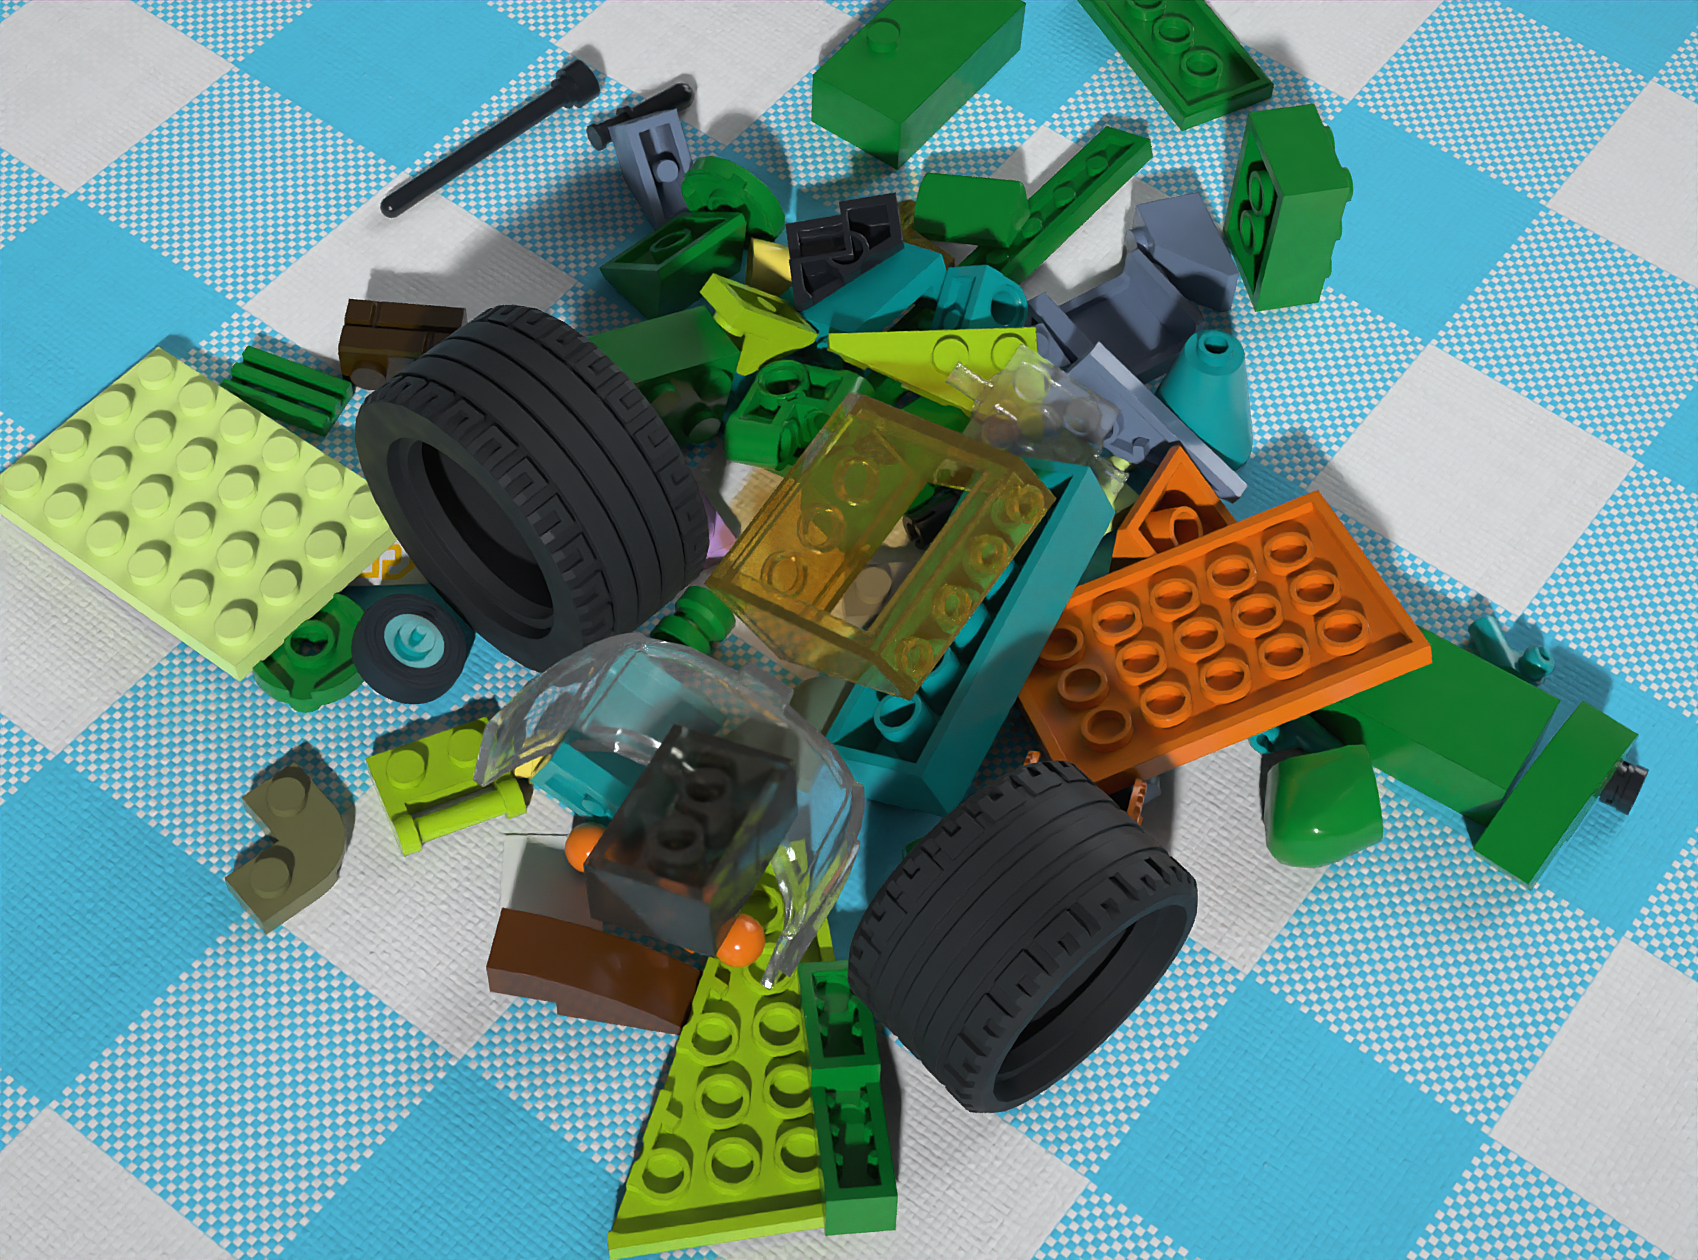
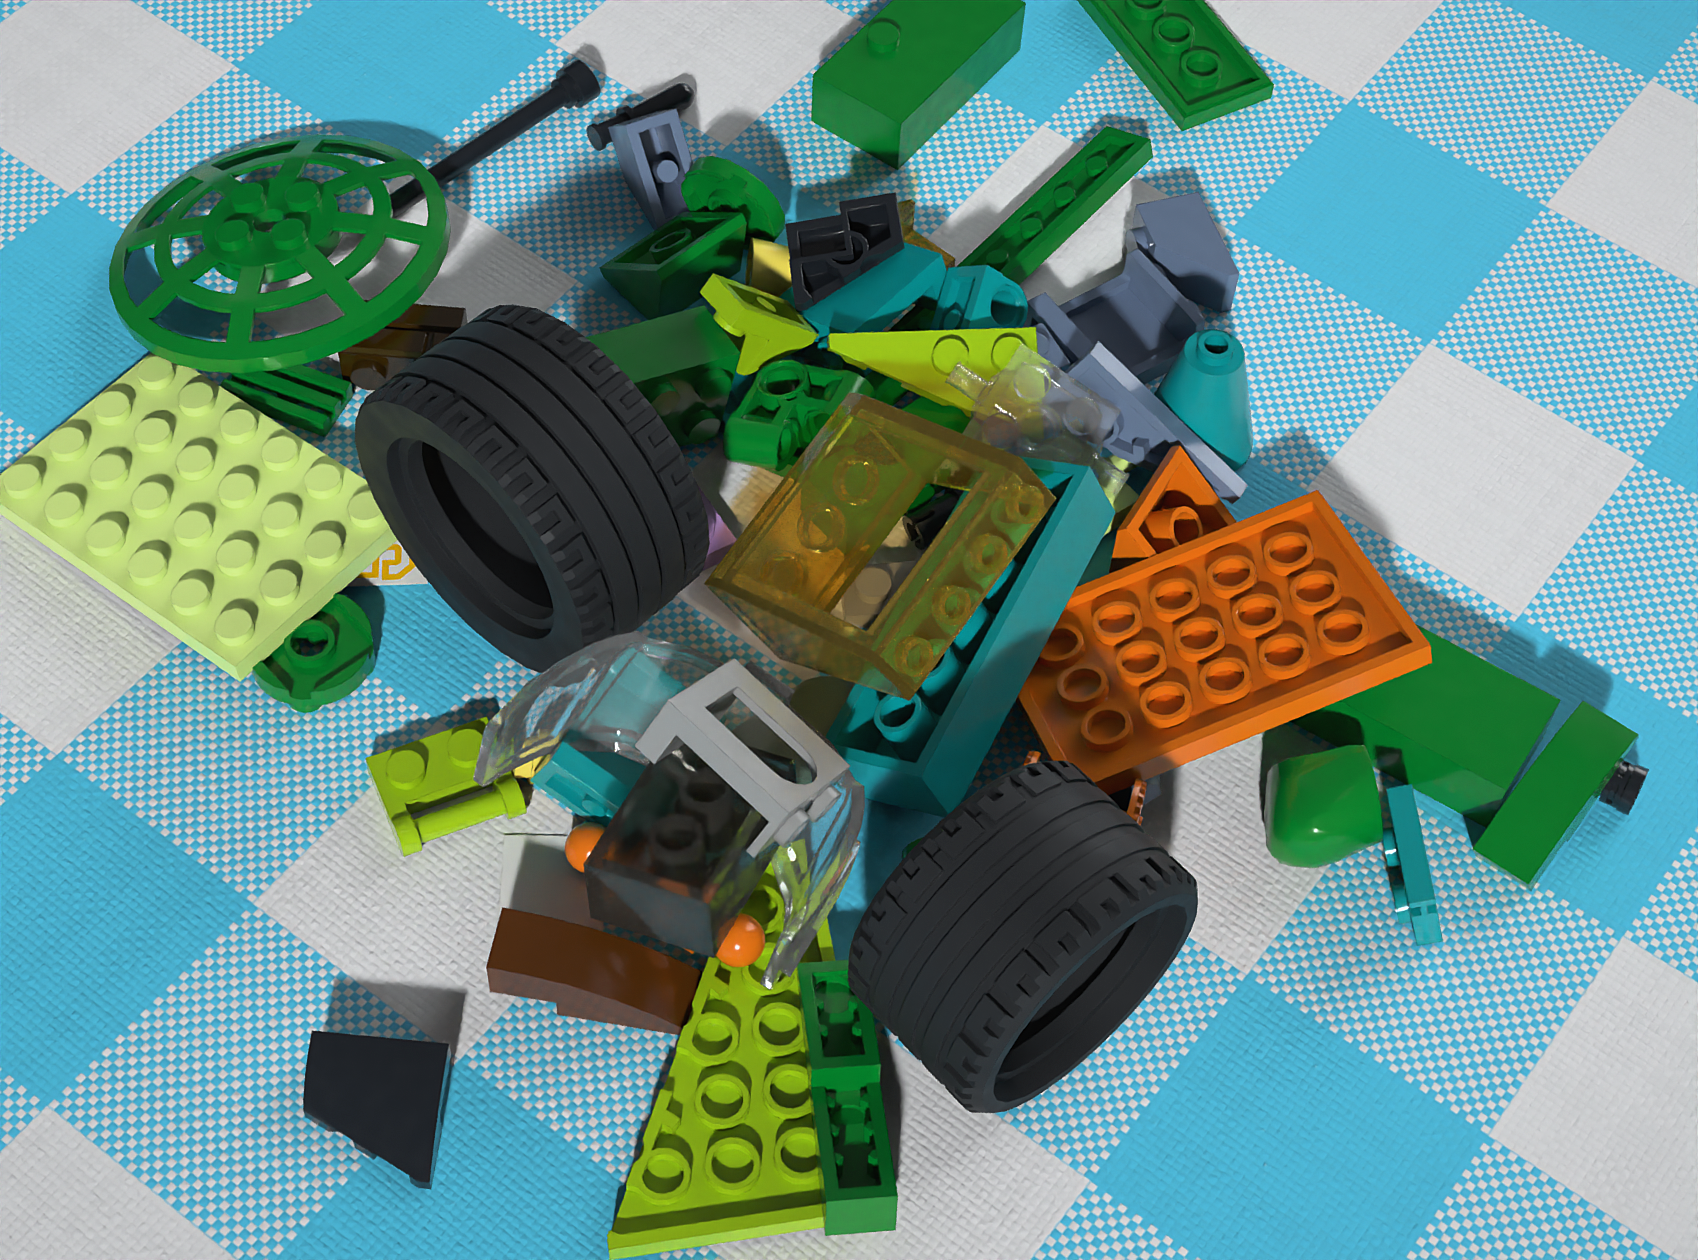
(302, 236): none -> green dish
(305, 850): olive plate -> none
(380, 1096): none -> black slope
(408, 649): black wheel -> none
(694, 720): none -> light grey panel
(697, 621): green wheel -> none
(970, 210): green slope -> none
(1286, 206): green brick -> none
(1300, 732): teal arm -> none
(1405, 847): none -> teal plate
(1493, 647): teal arm -> none

